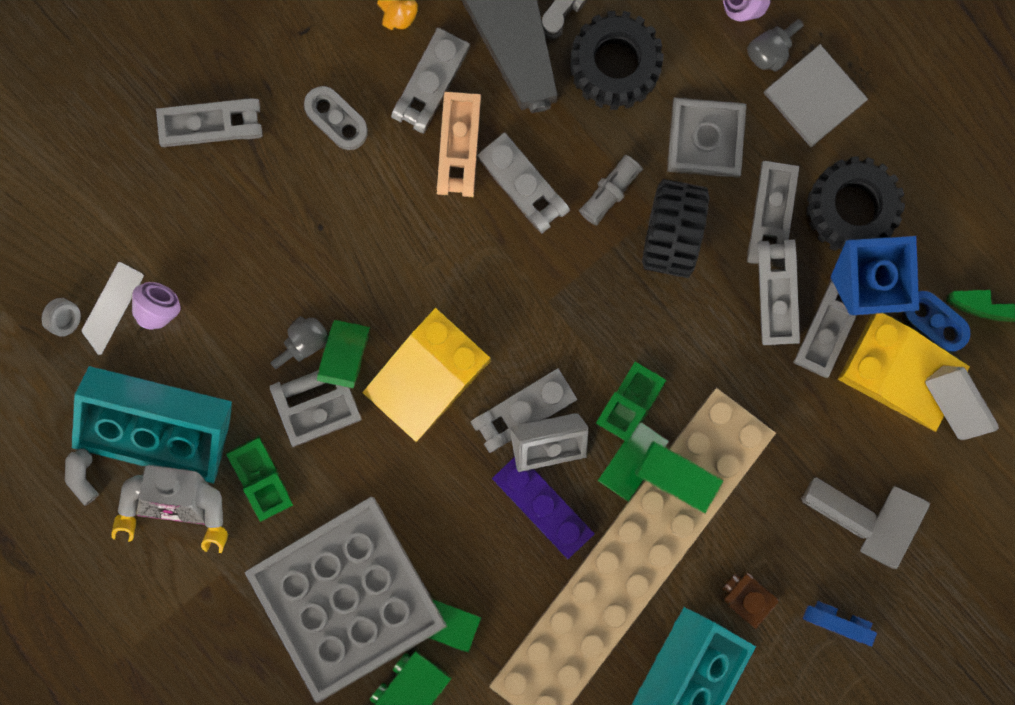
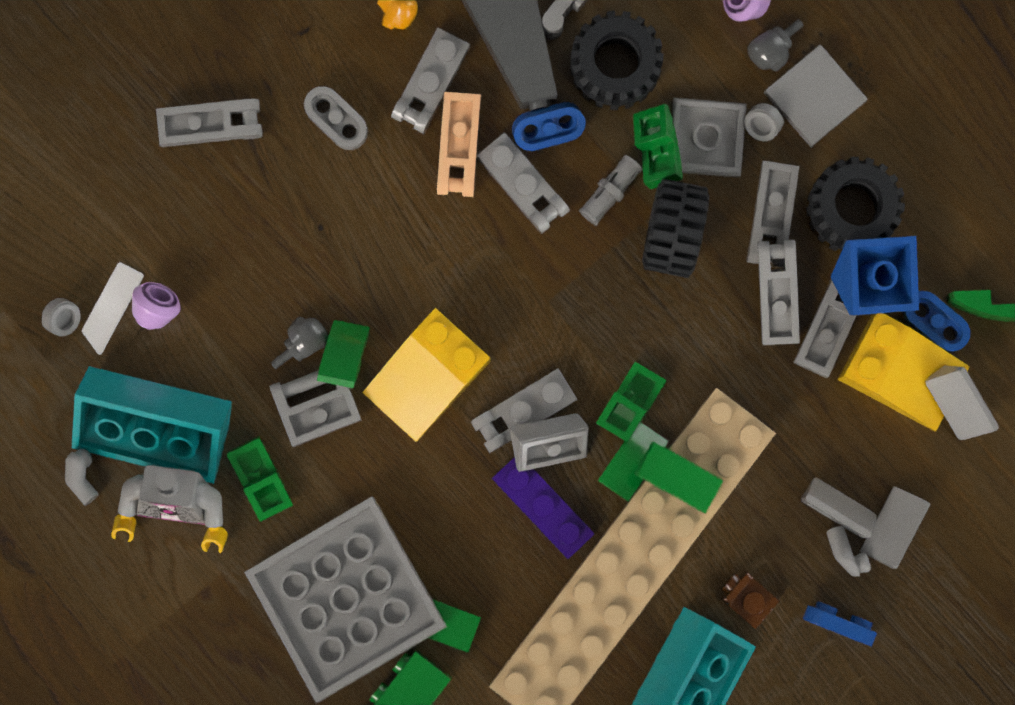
(548, 128): none -> blue plate
(659, 145): none -> green slope
(763, 122): none -> light grey tile
(843, 553): none -> light grey arm

